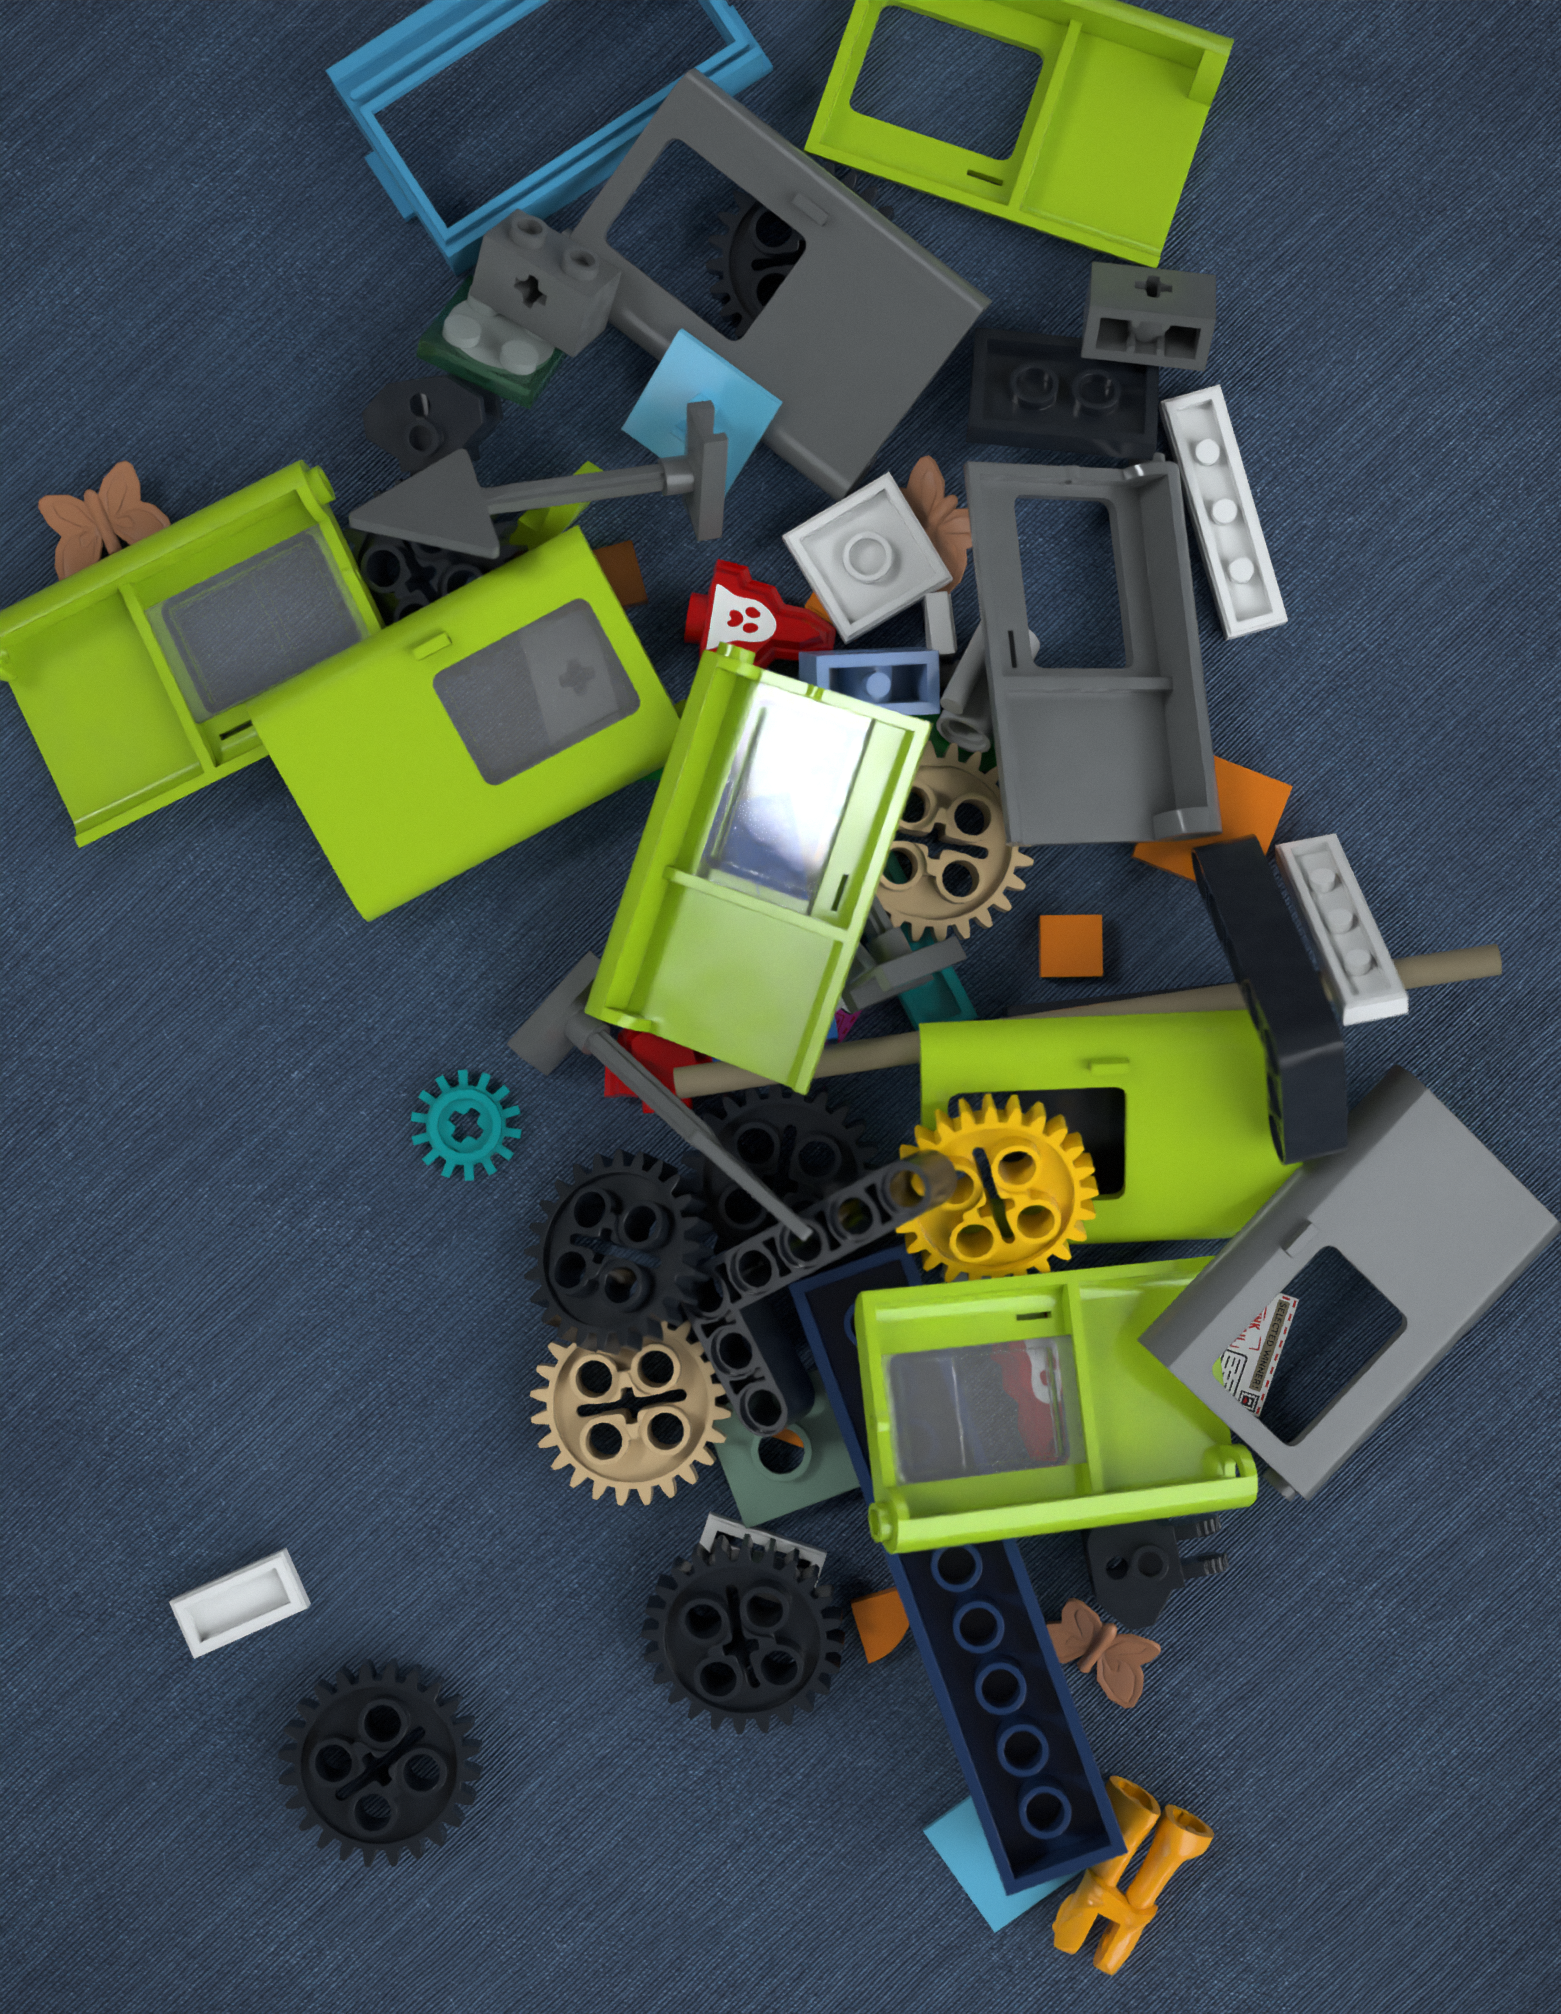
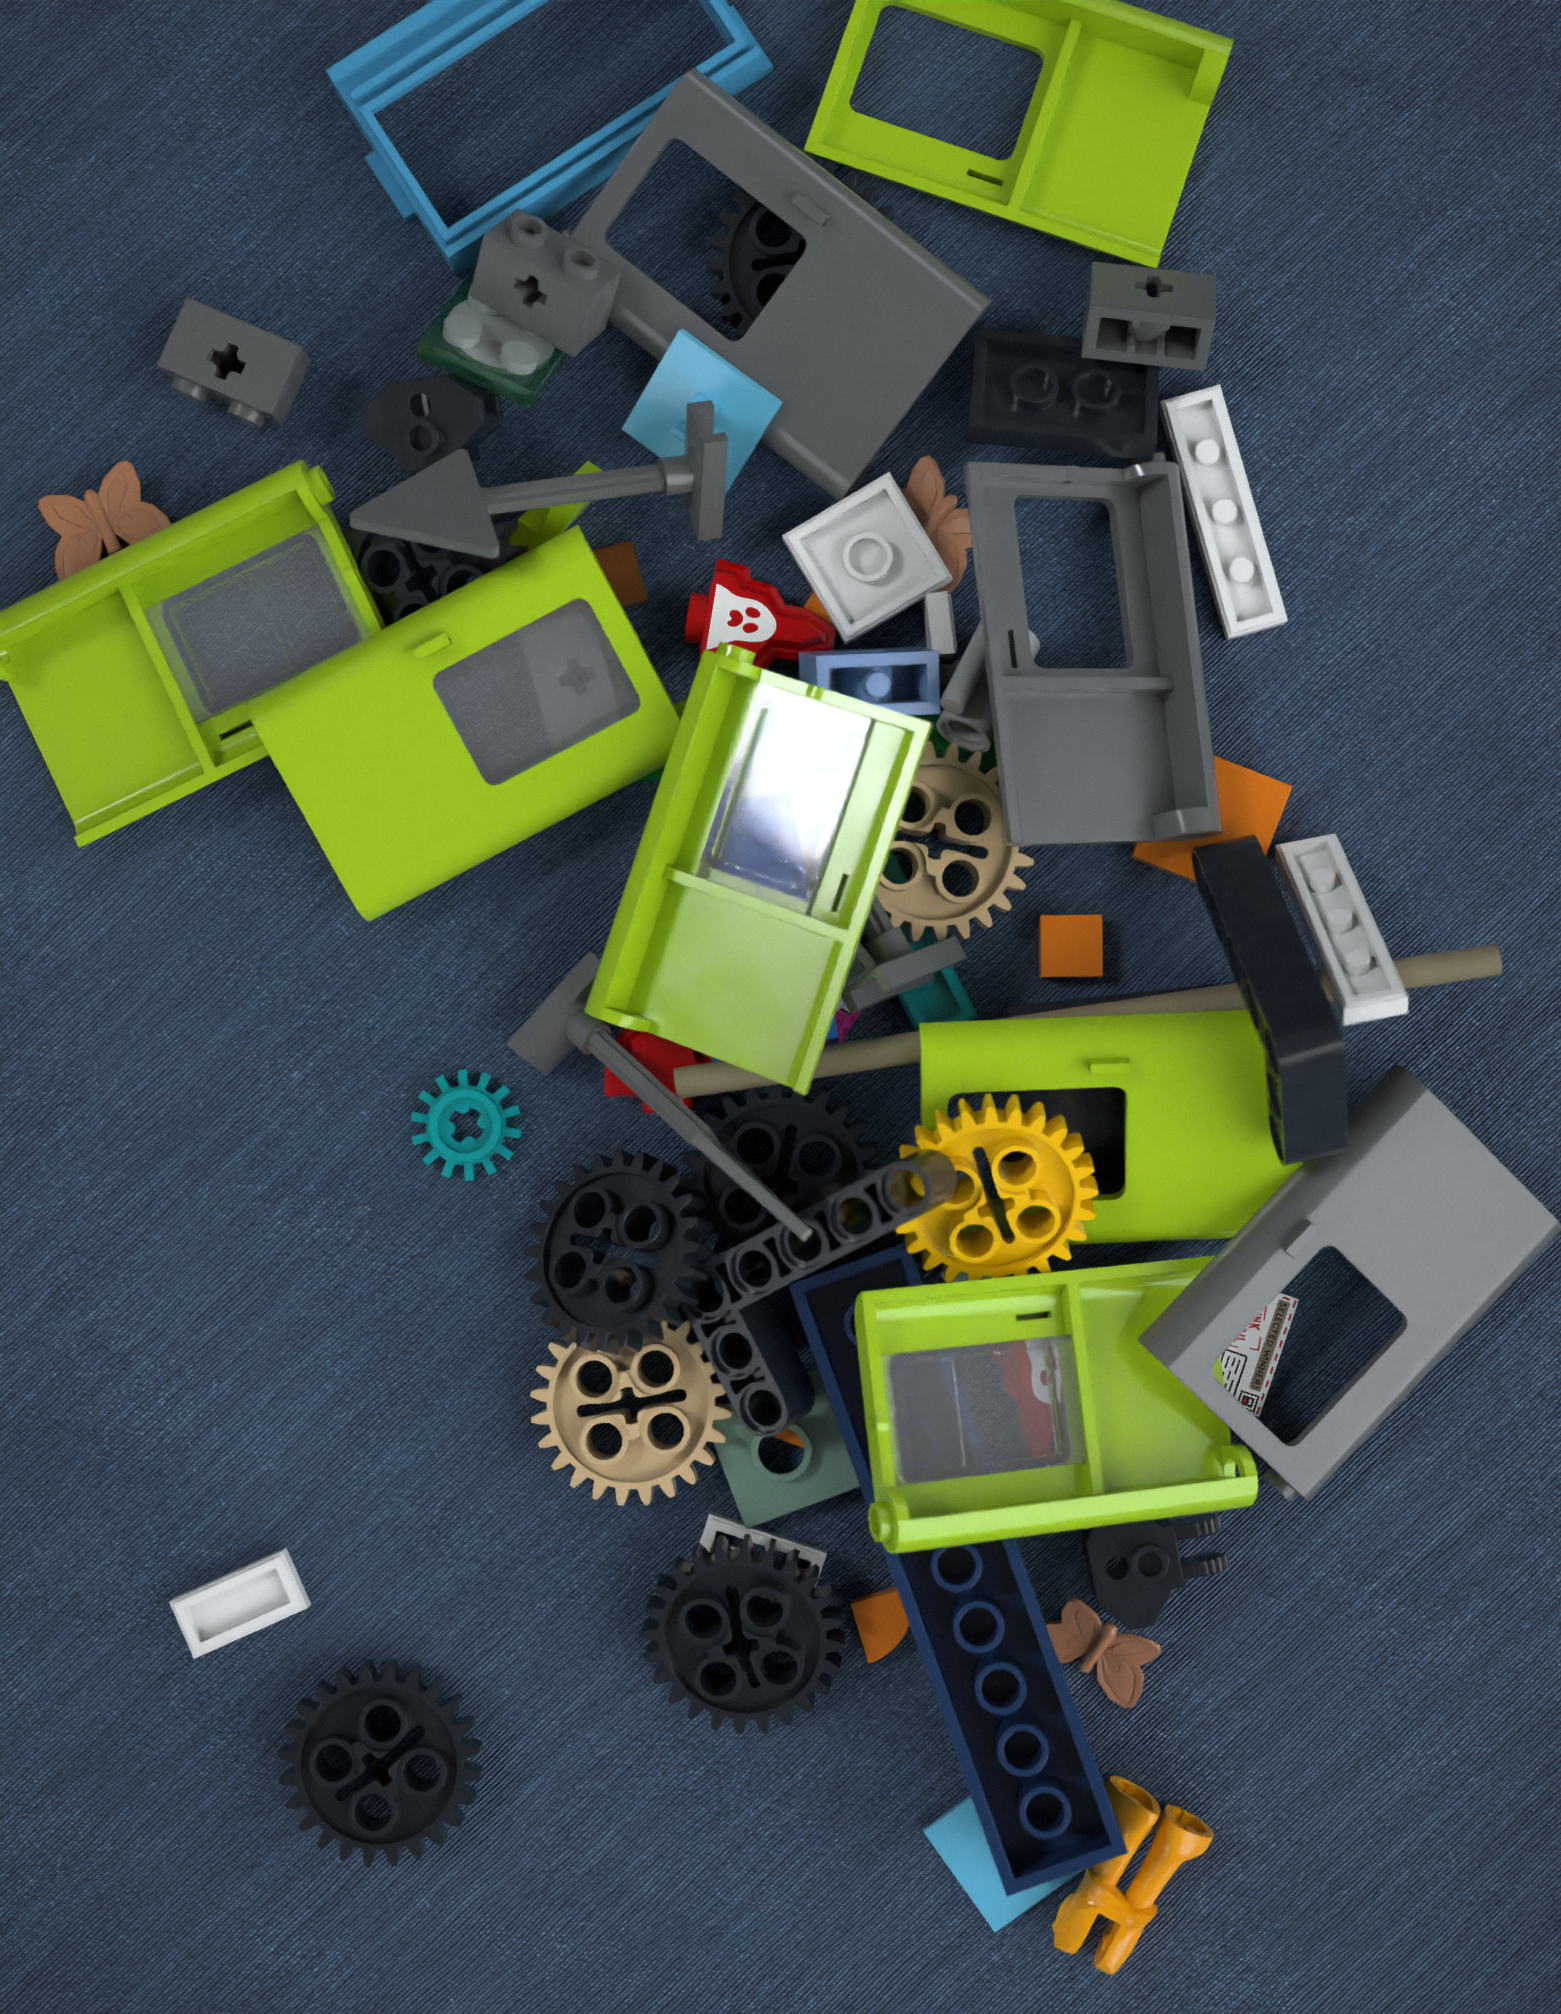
(208, 339): none -> dark grey brick

